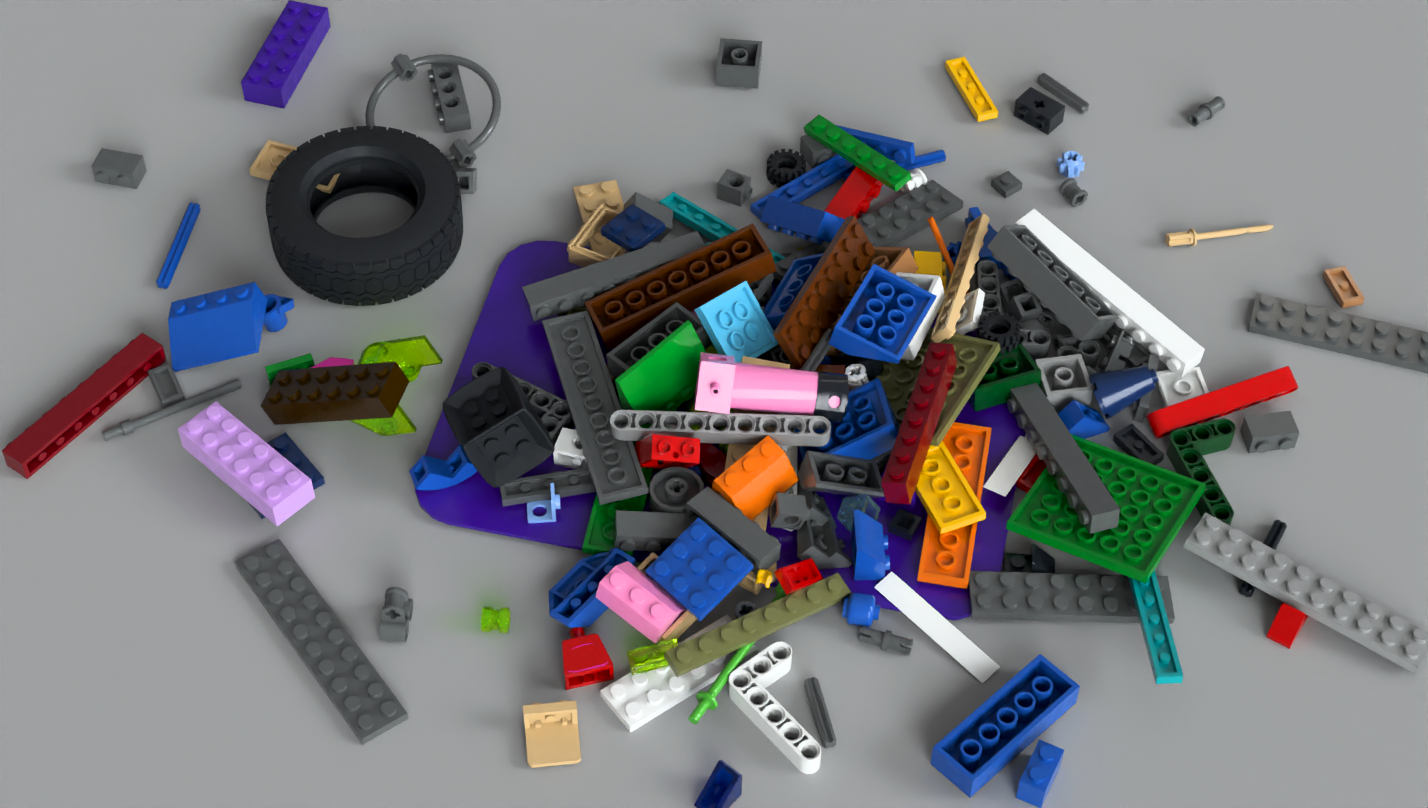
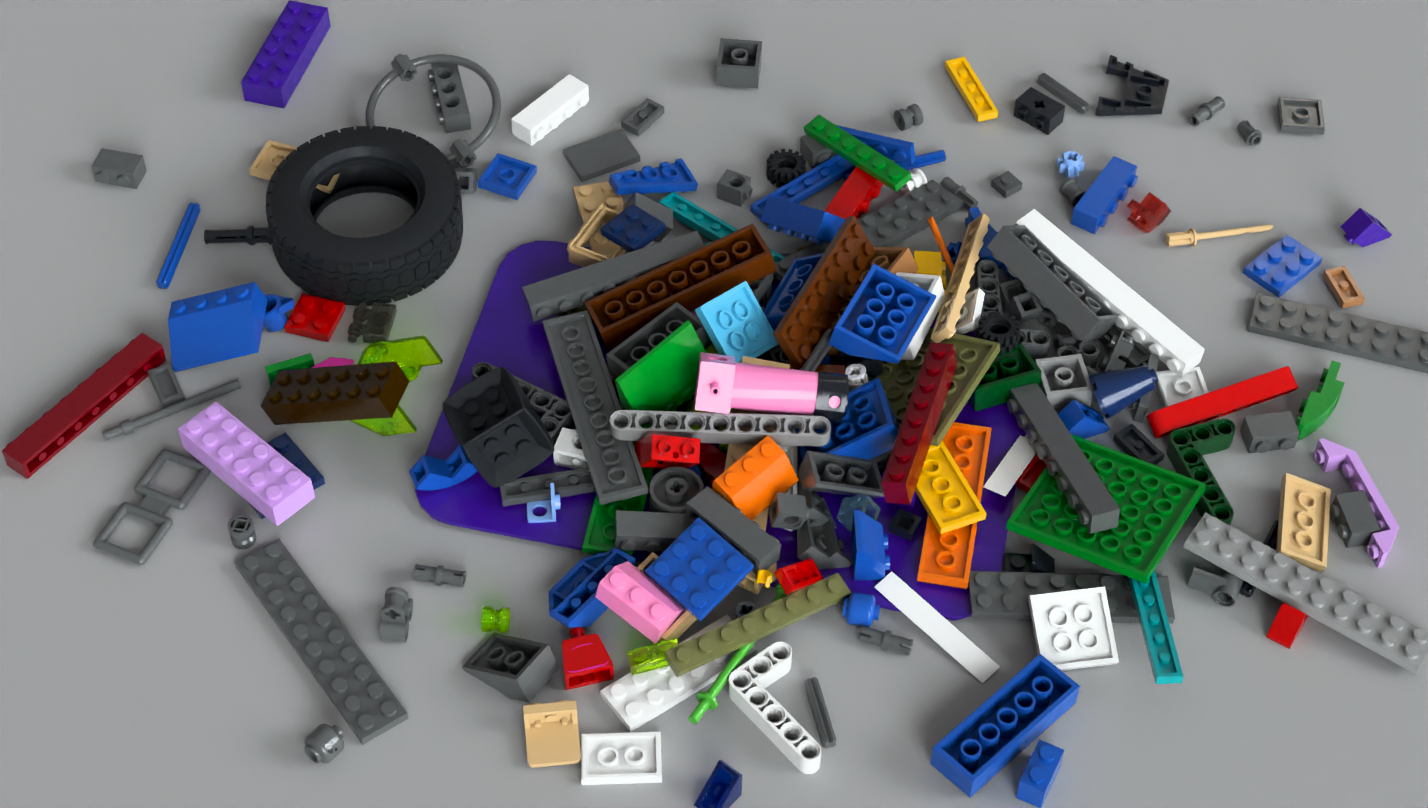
(152, 507): none -> dark grey bar
(242, 531): none -> dark grey wheel
(250, 235): none -> black pin
(315, 317): none -> red plate
(324, 743): none -> dark grey head
(379, 322): none -> clear smoke plate
(439, 575): none -> dark grey pin
(507, 176): none -> blue plate
(513, 666): none -> dark grey slope
(550, 110): none -> white brick
(601, 155): none -> dark grey tile
(621, 758): none -> white tile
(642, 117): none -> dark grey plate
(661, 179): none -> blue wing
(908, 117): none -> dark grey wheel
(960, 192): none -> dark grey axle
(1074, 628): none -> white plate
(1104, 195): none -> blue brick
(1142, 93): none -> black wing
(1148, 213): none -> clear red brick
(1222, 587): none -> dark grey piece
(1252, 136): none -> dark grey pin
(1282, 265): none -> blue plate
(1300, 115): none -> dark grey plate
(1304, 522): none -> tan plate
(1320, 403): none -> green slope
(1335, 457): none -> lavender slope
(1354, 518): none -> dark grey brick
(1364, 229): none -> dark purple slope

